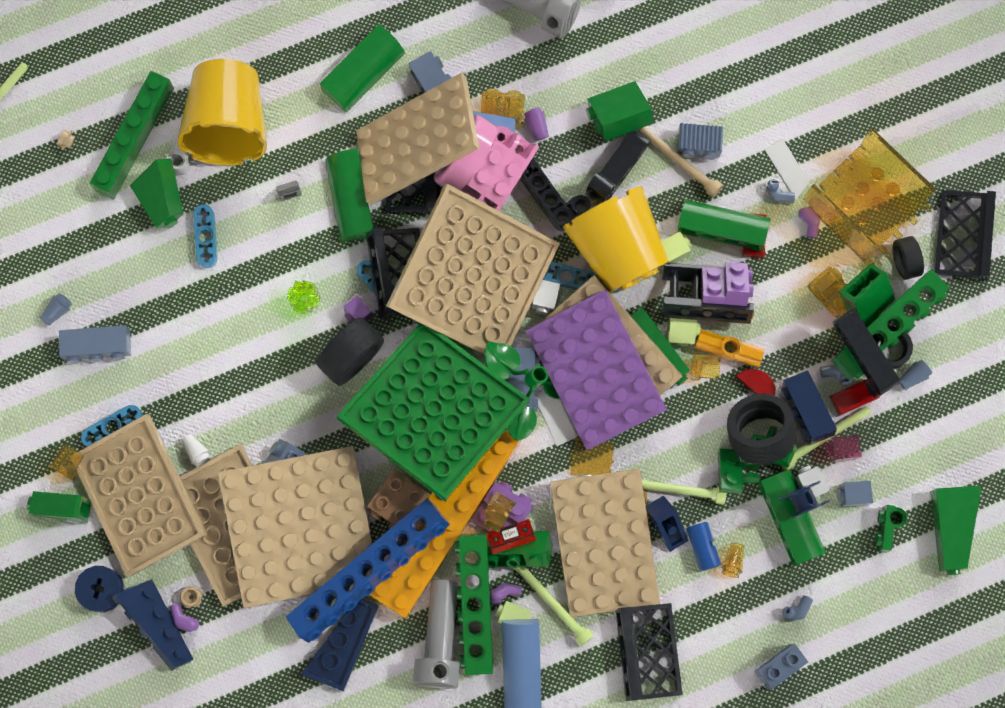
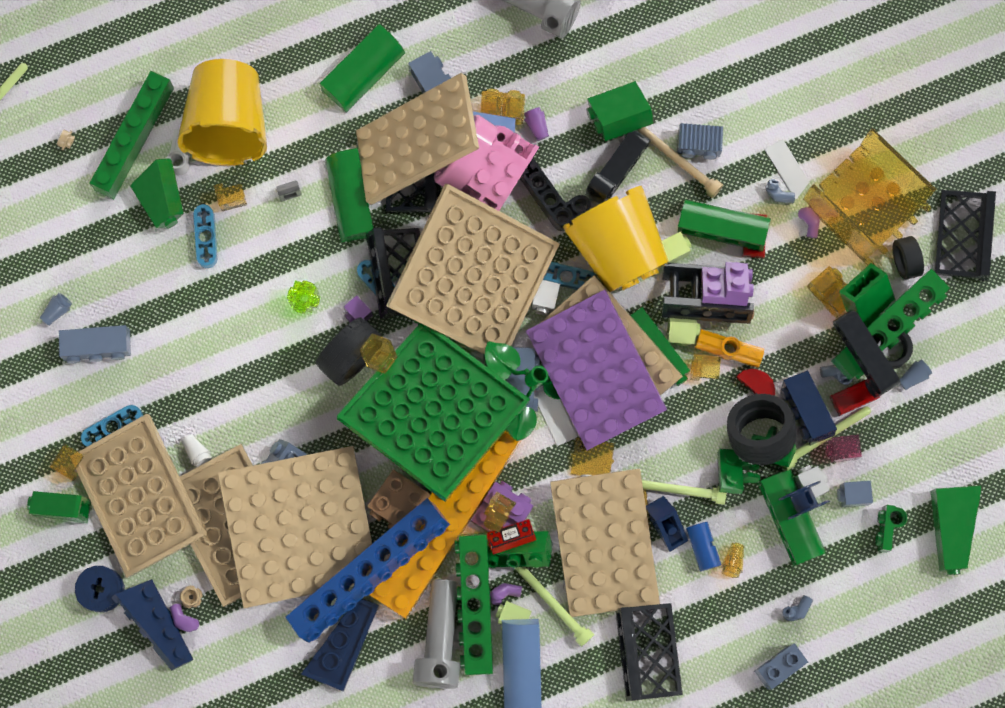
(230, 197): none -> clear yellow panel
(378, 353): none -> clear yellow panel

